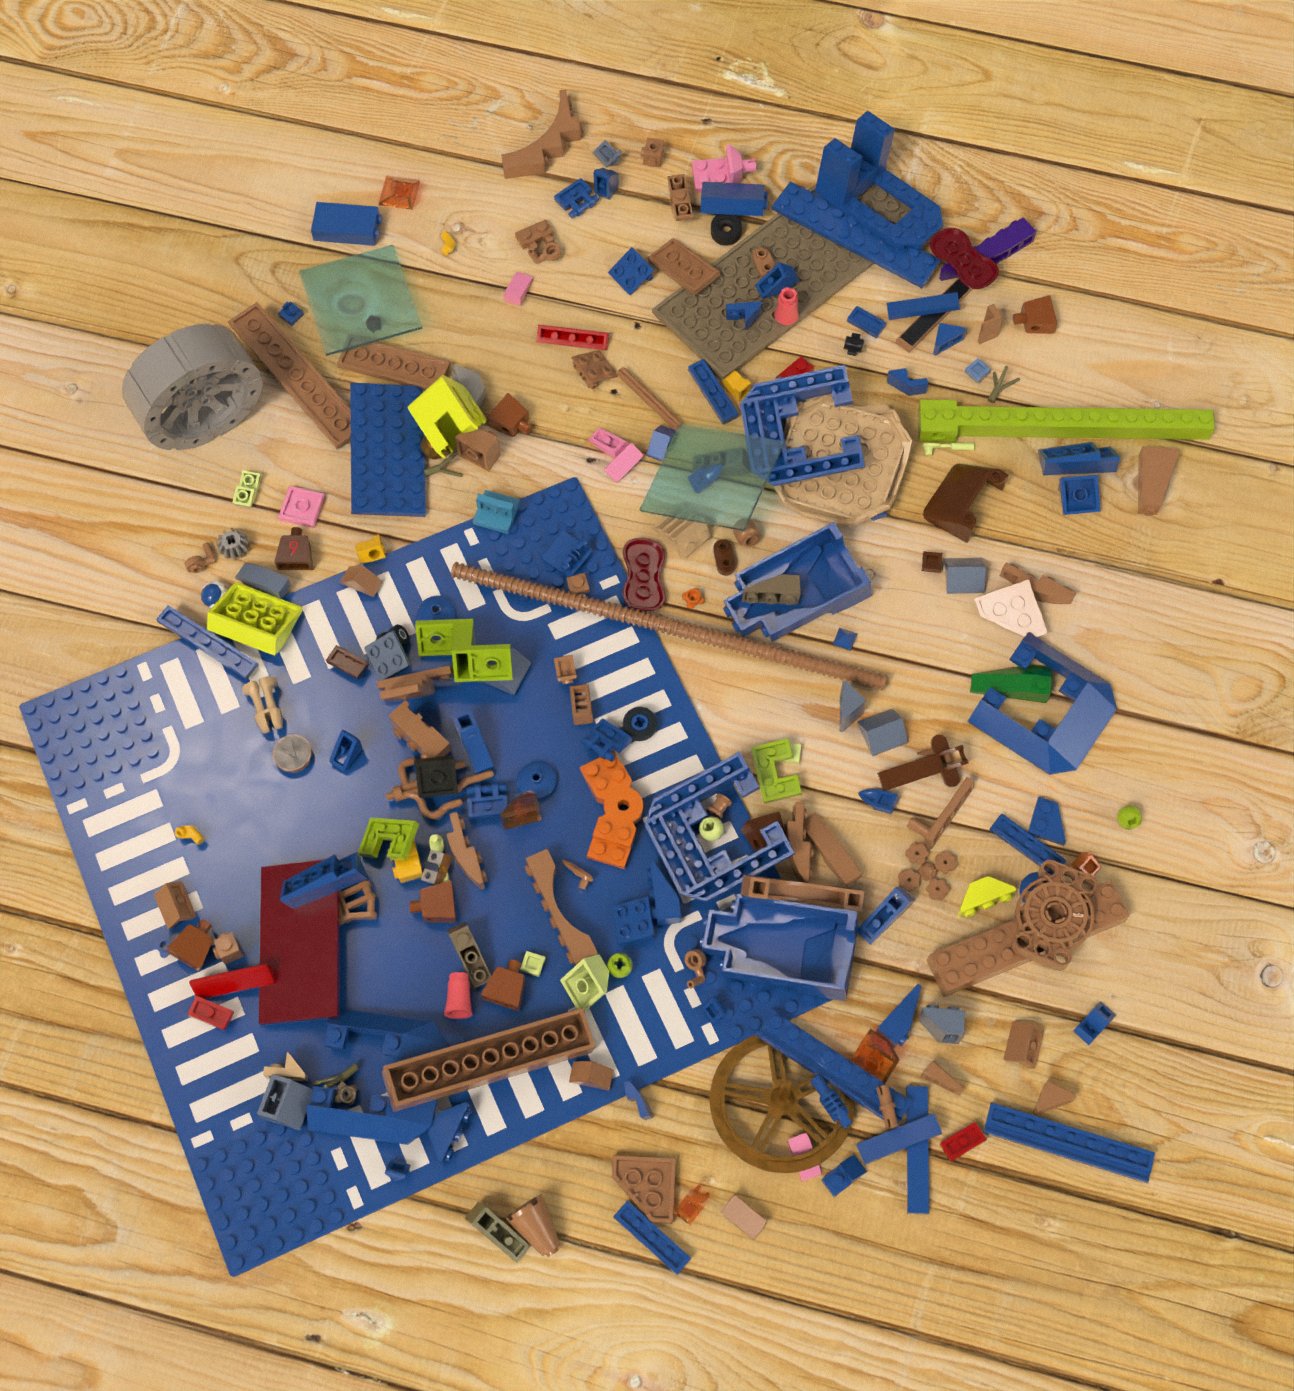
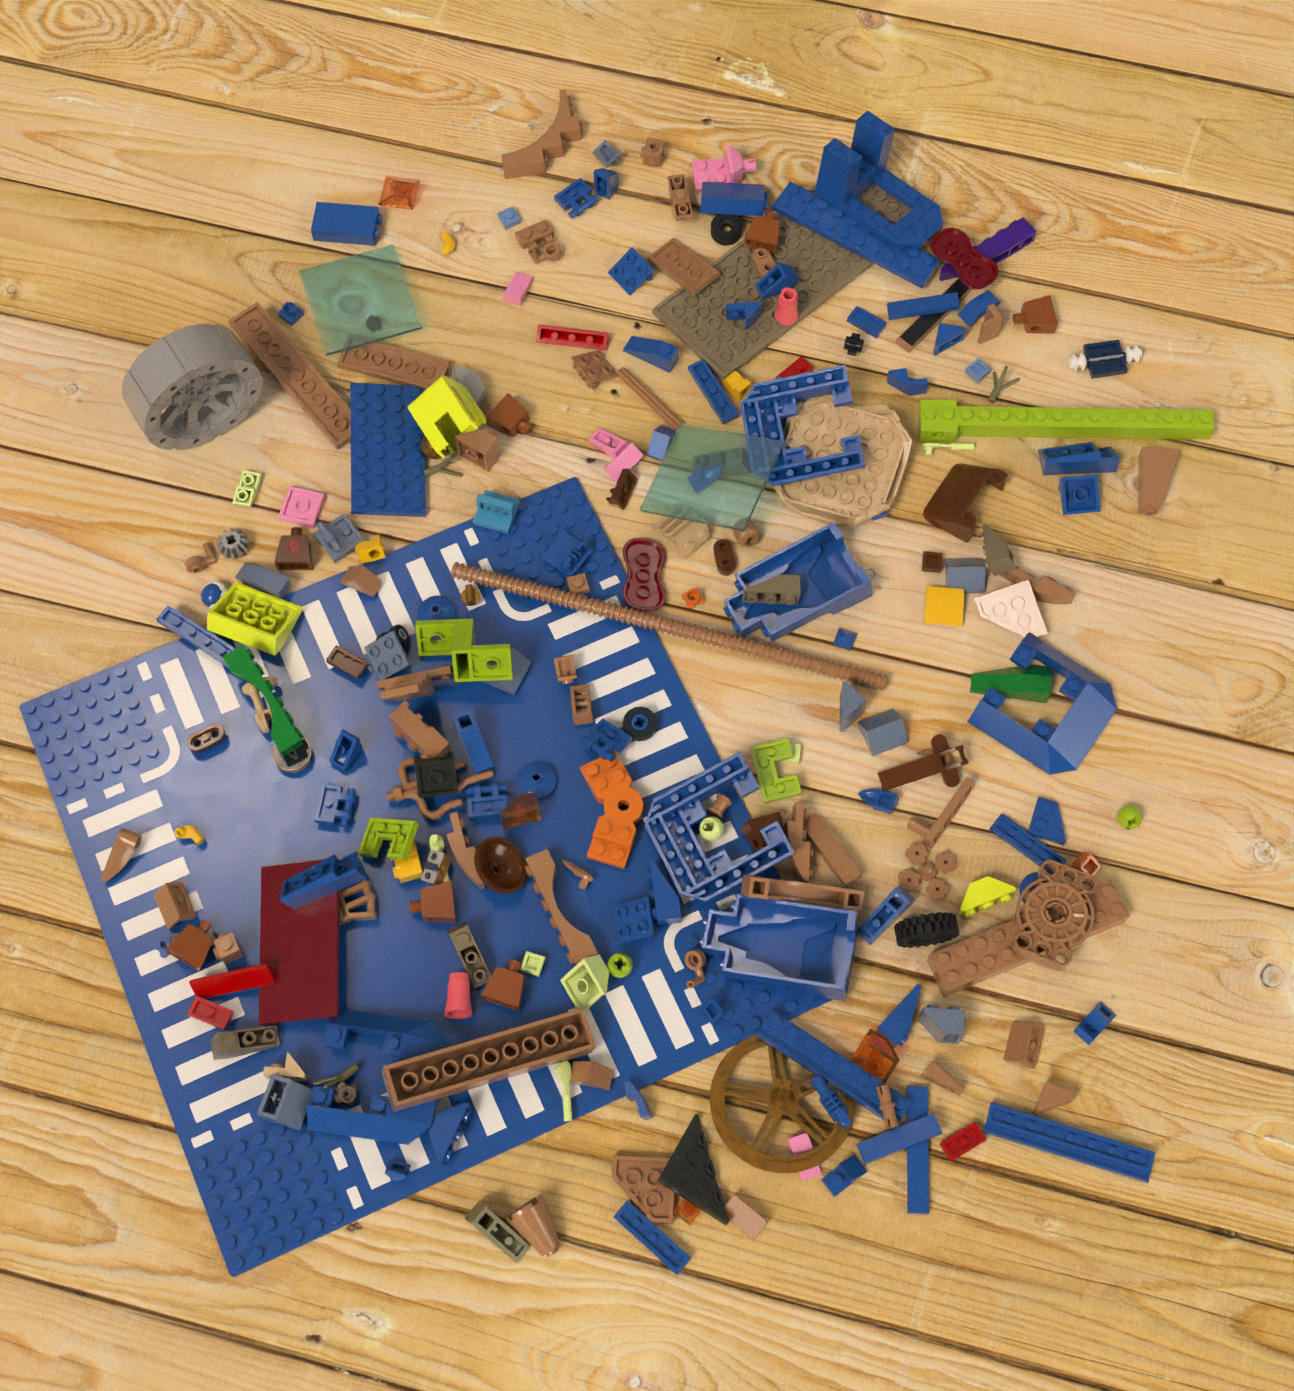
(121, 852): none -> medium nougat piece
(206, 738): none -> plate
(243, 1042): none -> dark tan slope
(283, 733): none -> green arch
(328, 805): none -> blue plate
(338, 537): none -> sand blue plate
(470, 596): none -> pearl gold plate
(500, 865): none -> reddish brown dish
(509, 218): none -> medium blue plate
(565, 1076): none -> yellowish green piece
(623, 489): none -> reddish brown plate
(653, 352): none -> blue slope
(693, 1174): none -> pearl dark grey tile
(763, 233): none -> dark orange torso
(926, 930): none -> black tyre
(944, 606): none -> yellow slope
(977, 307): none -> blue slope
(998, 554): none -> dark tan slope
(1105, 358): none -> dark blue plate

